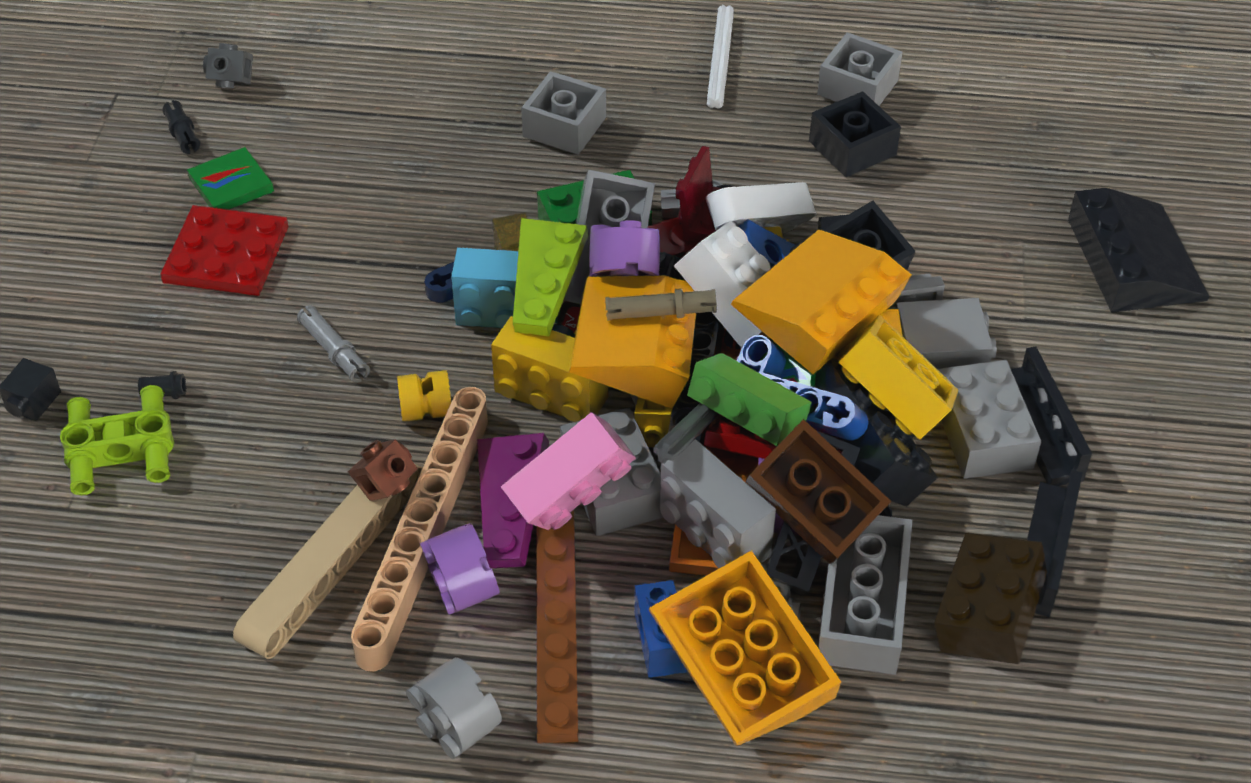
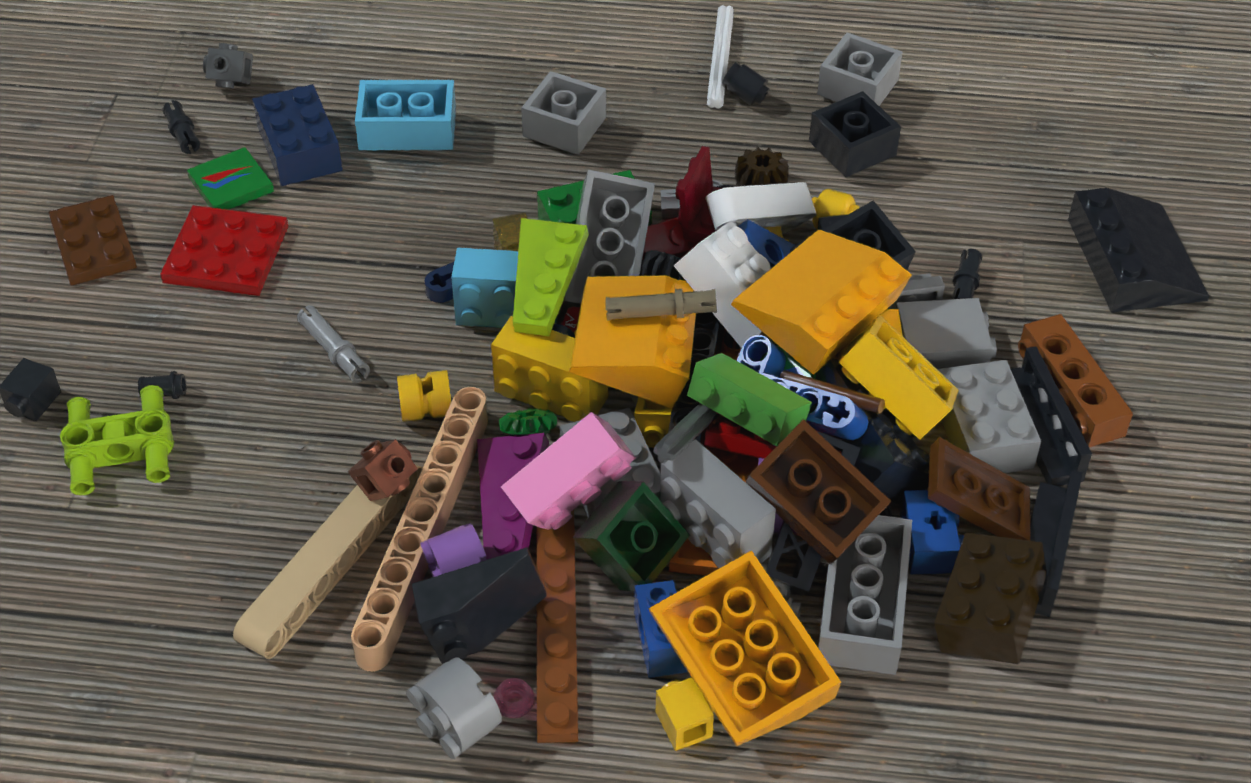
(92, 240): none -> reddish brown plate
(297, 135): none -> dark blue brick
(405, 115): none -> medium azure brick
(477, 603): none -> black slope
(511, 689): none -> clear pink plate
(528, 422): none -> green gear
(624, 250): medium lavender brick -> none
(631, 535): none -> dark green brick
(684, 713): none -> yellow brick
(746, 83): none -> black brick
(761, 168): none -> dark brown gear
(832, 204): none -> yellow head
(862, 400): none -> reddish brown bar
(933, 534): none -> blue brick
(966, 277): none -> black pin
(978, 492): none -> reddish brown plate
(1082, 383): none -> dark orange brick

